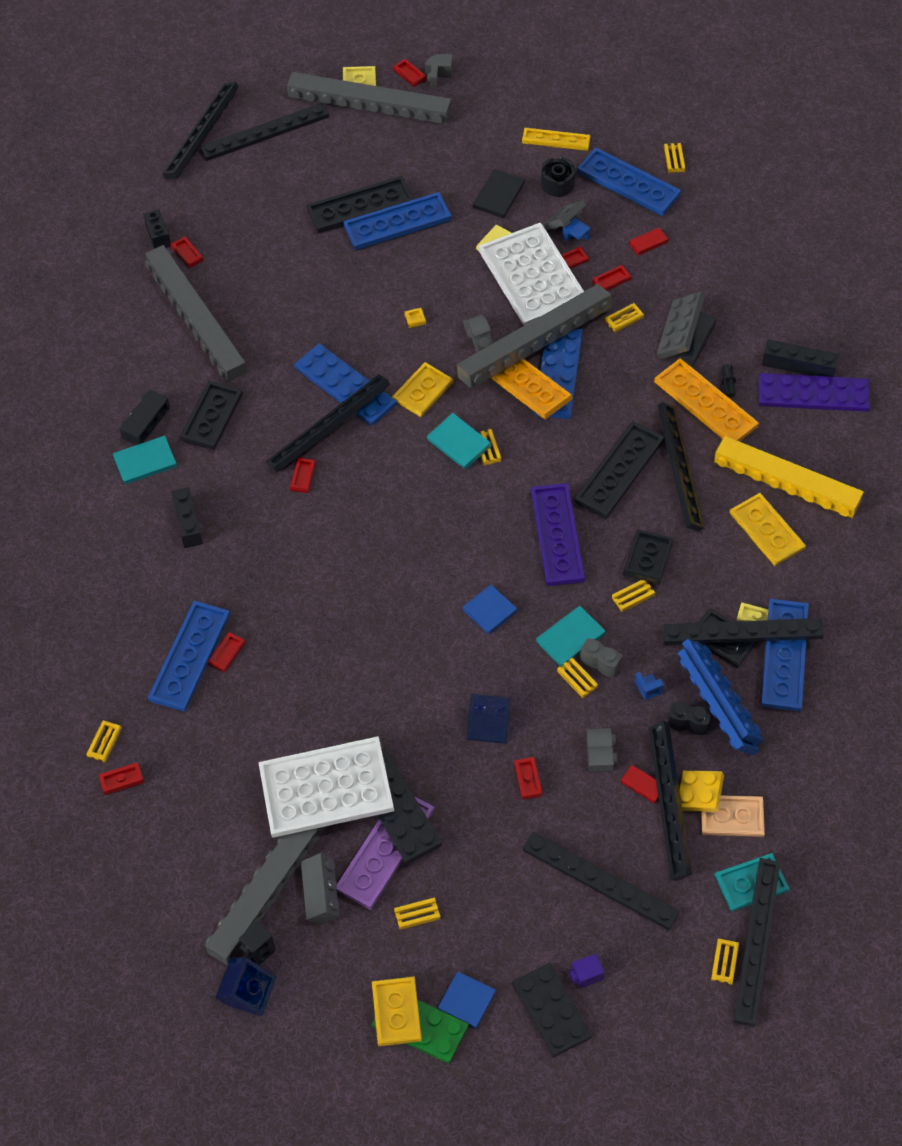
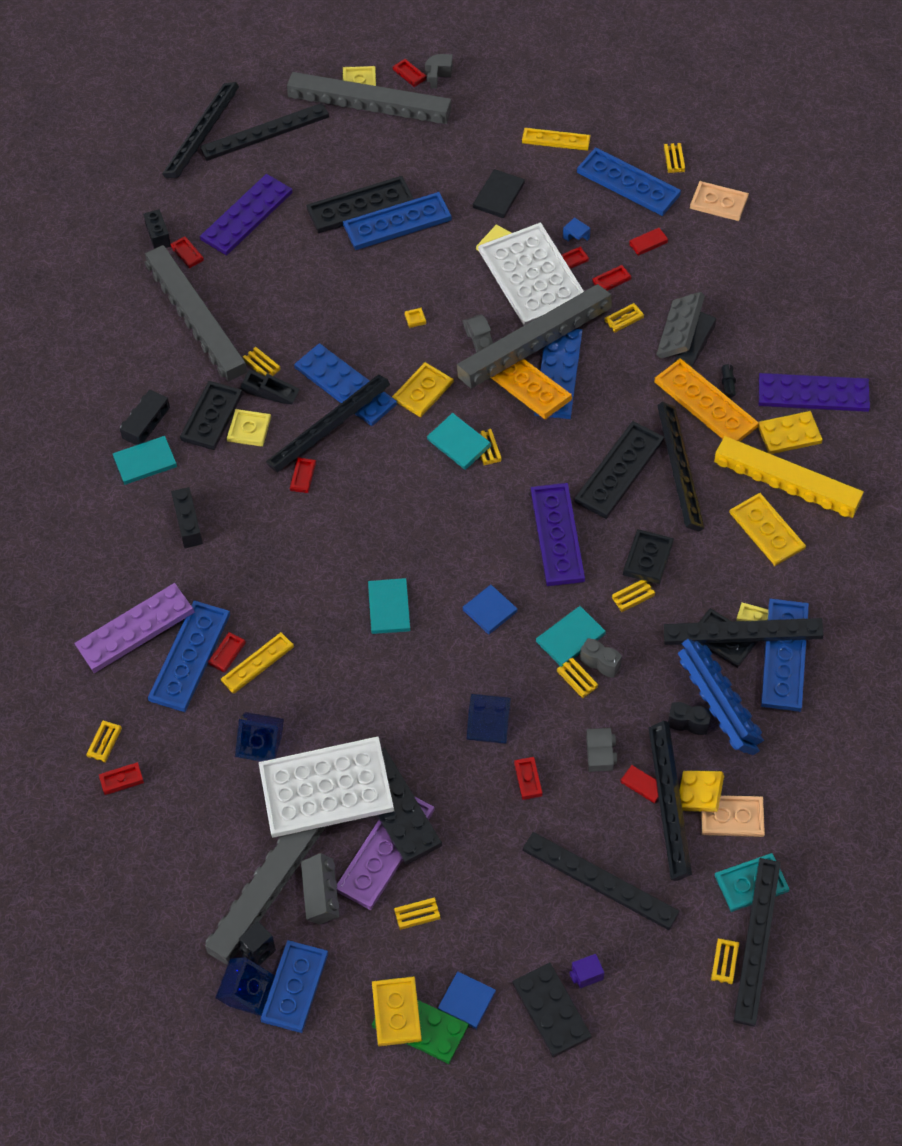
(134, 627): none -> medium lavender plate
(246, 214): none -> dark purple plate
(249, 427): none -> light yellow tile
(256, 351): none -> yellow tile
(257, 663): none -> yellow tile
(258, 737): none -> clear blue slope
(269, 387): none -> black slope
(294, 986): none -> blue plate
(389, 606): none -> teal tile
(558, 176): black brick -> none
(563, 215): dark grey plate -> none
(648, 685): blue panel -> none
(719, 201): none -> light nougat tile
(790, 432): none -> yellow plate
(799, 359): black brick -> none

